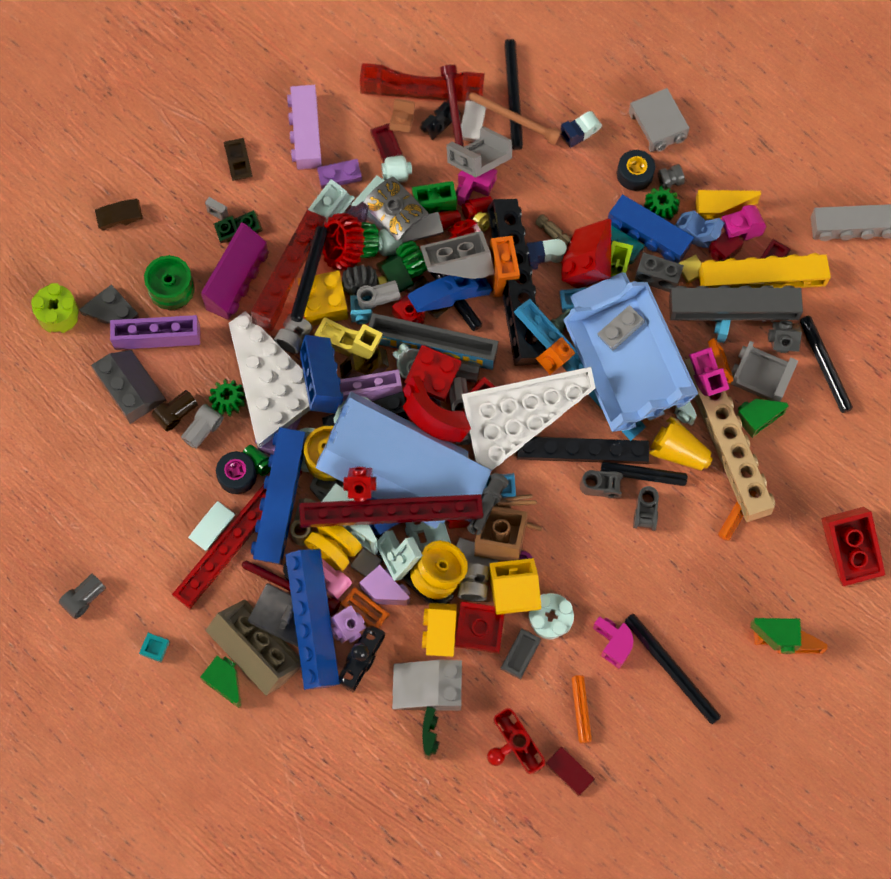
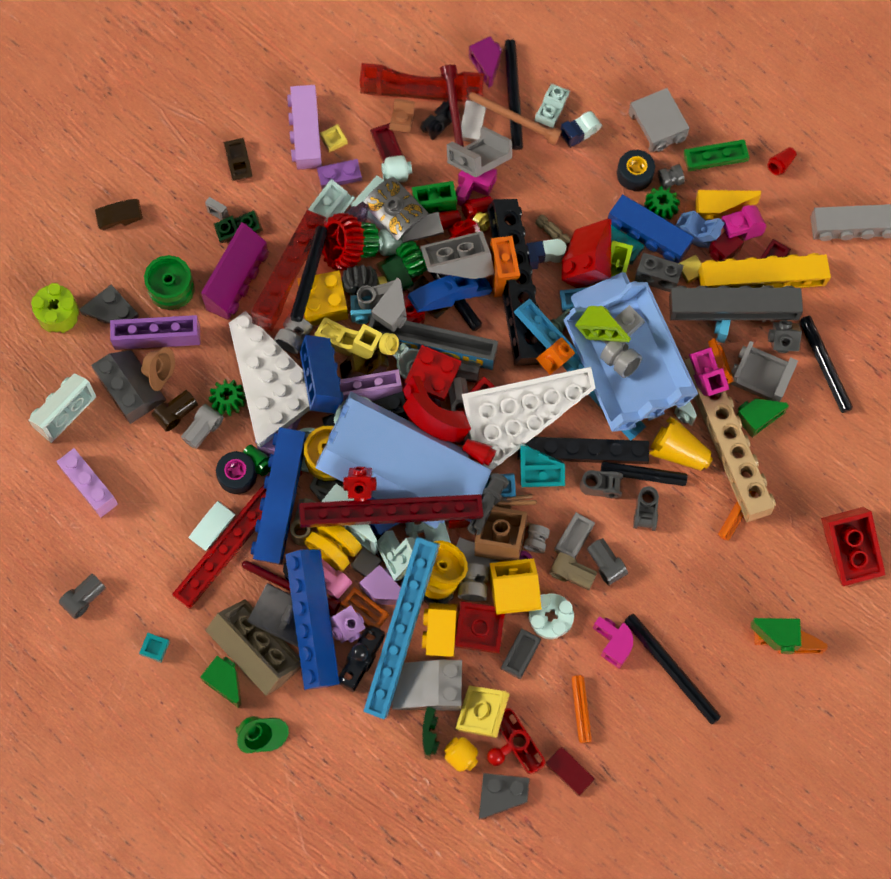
(62, 407): none -> light aqua slope
(87, 482): none -> lavender brick
(158, 367): none -> medium nougat piece
(261, 734): none -> green piece
(333, 138): none -> light yellow tile
(388, 344): none -> light yellow tile
(391, 307): none -> light grey slope
(401, 627): none -> dark azure plate
(461, 754): none -> yellow head
(479, 451): none -> red cone
(482, 711): none -> light yellow tile
(486, 58): none -> magenta slope
(502, 793): none -> dark grey wing
(536, 538): none -> light grey wheel
(540, 469): none -> teal wing
(552, 105): none -> light aqua slope
(567, 569): none -> dark tan piece
(574, 535): none -> light grey tile
(599, 325): none -> lime slope
(609, 566): none -> dark grey piece
(623, 359): none -> light grey wheel
(716, 155): none -> green plate
(780, 162): none -> red cone

